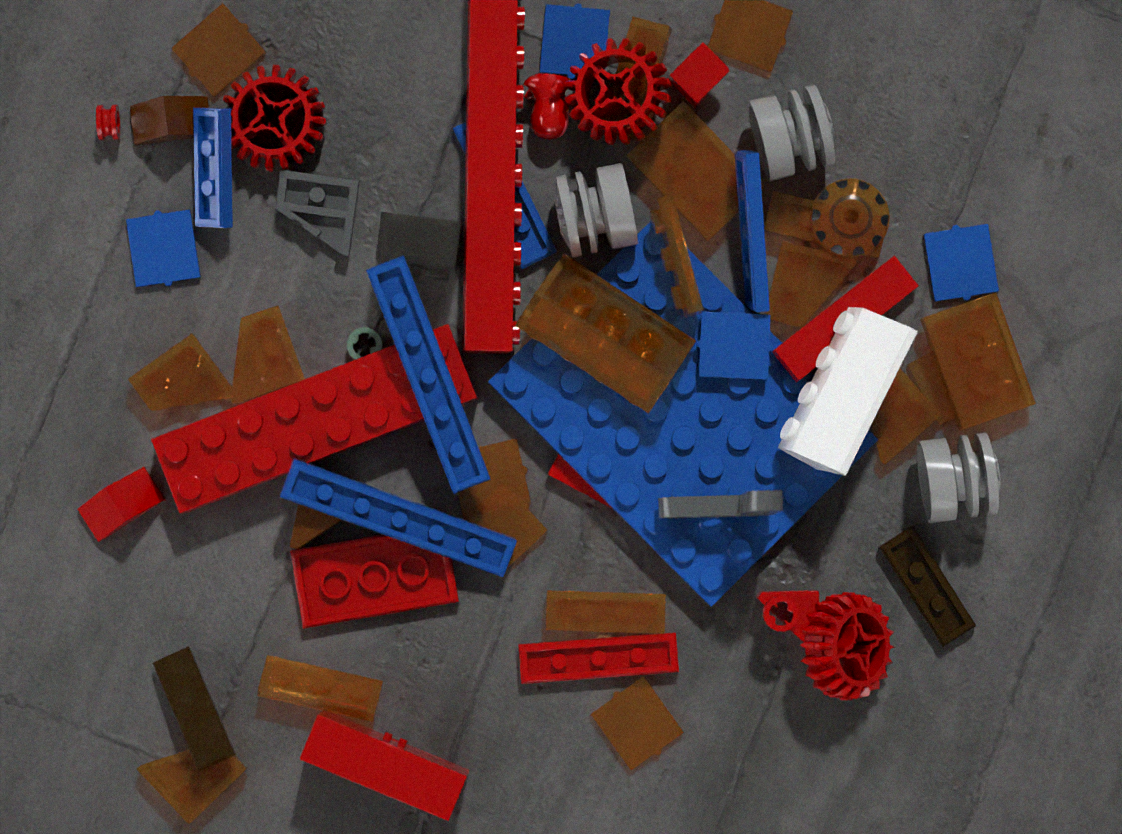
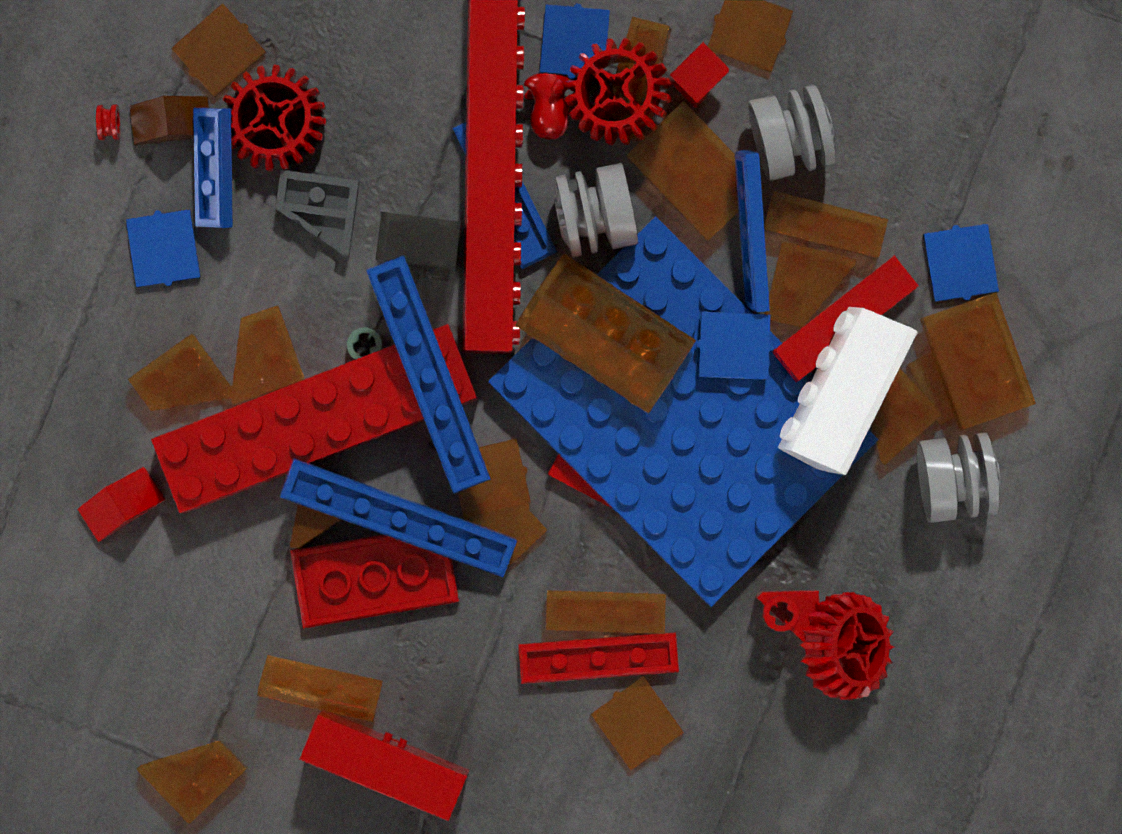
(194, 709): dark brown tile -> none
(676, 256): clear orange plate -> none
(746, 504): dark grey beam -> none
(846, 238): clear orange dish -> none
(927, 586): dark brown tile -> none

